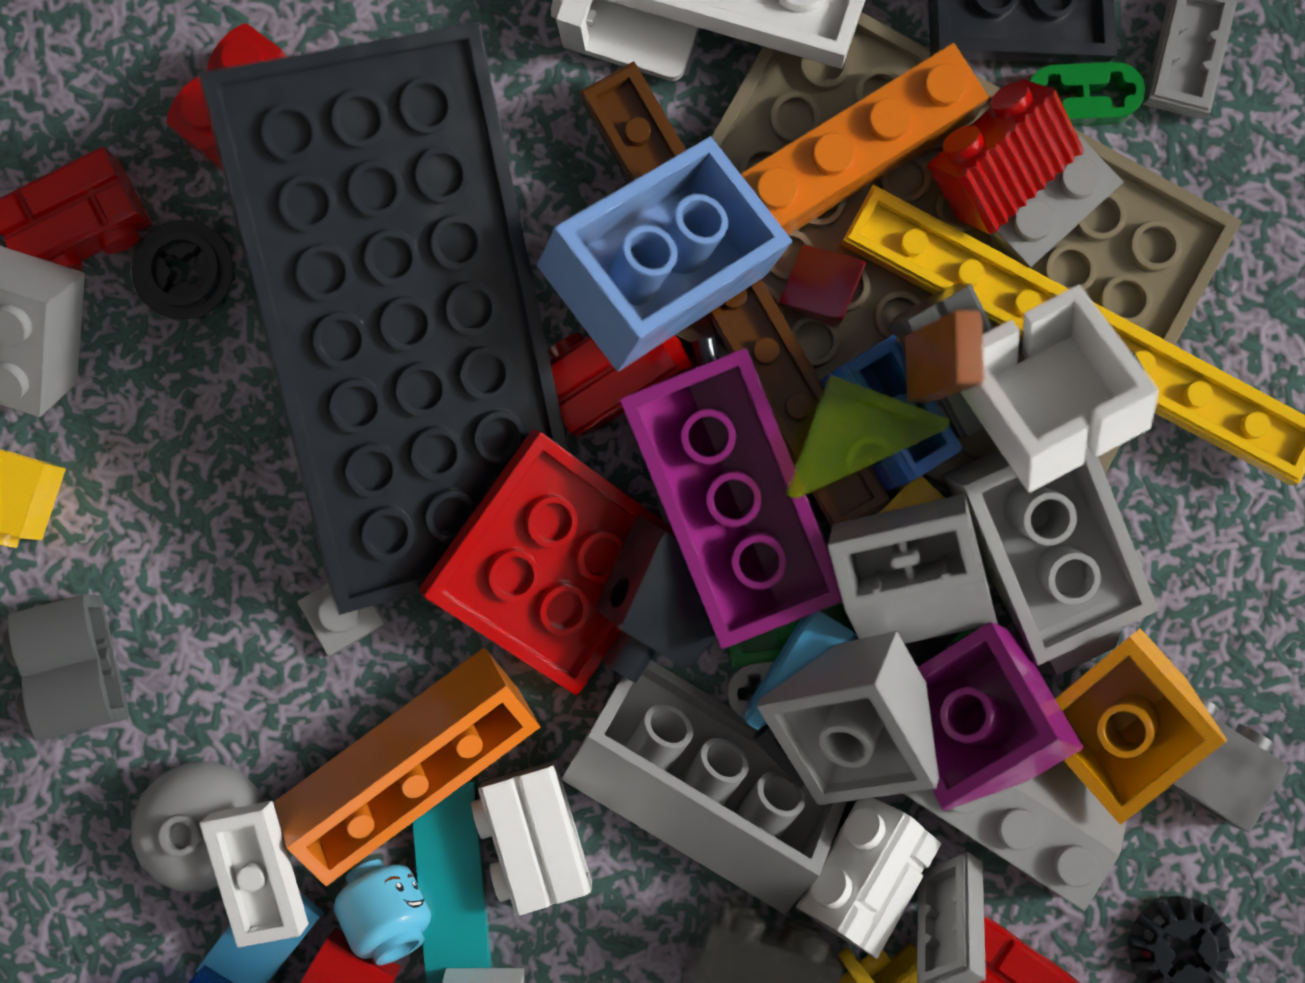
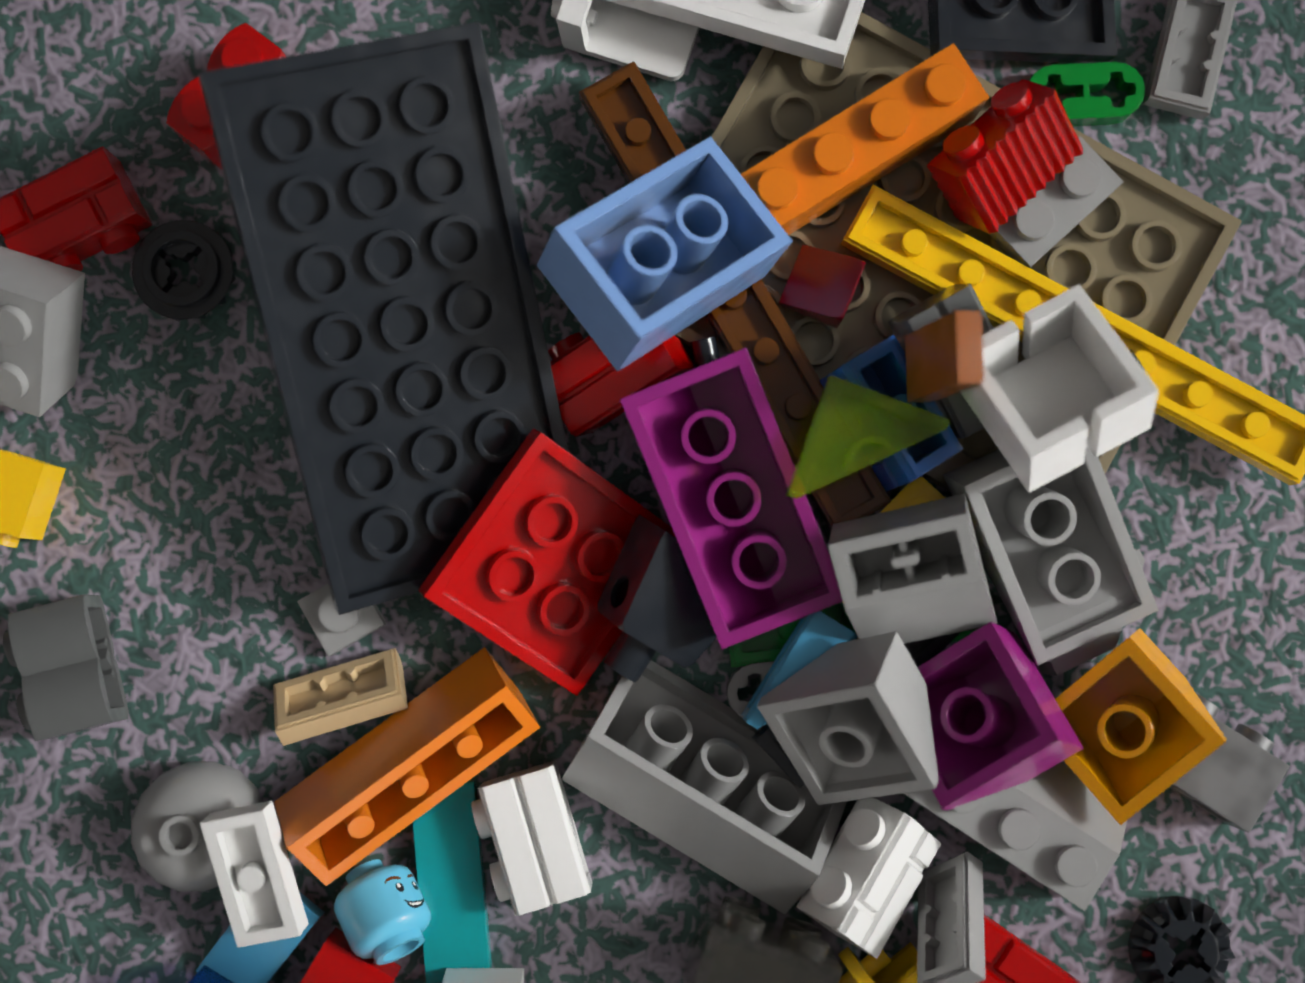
(339, 696): none -> tan plate

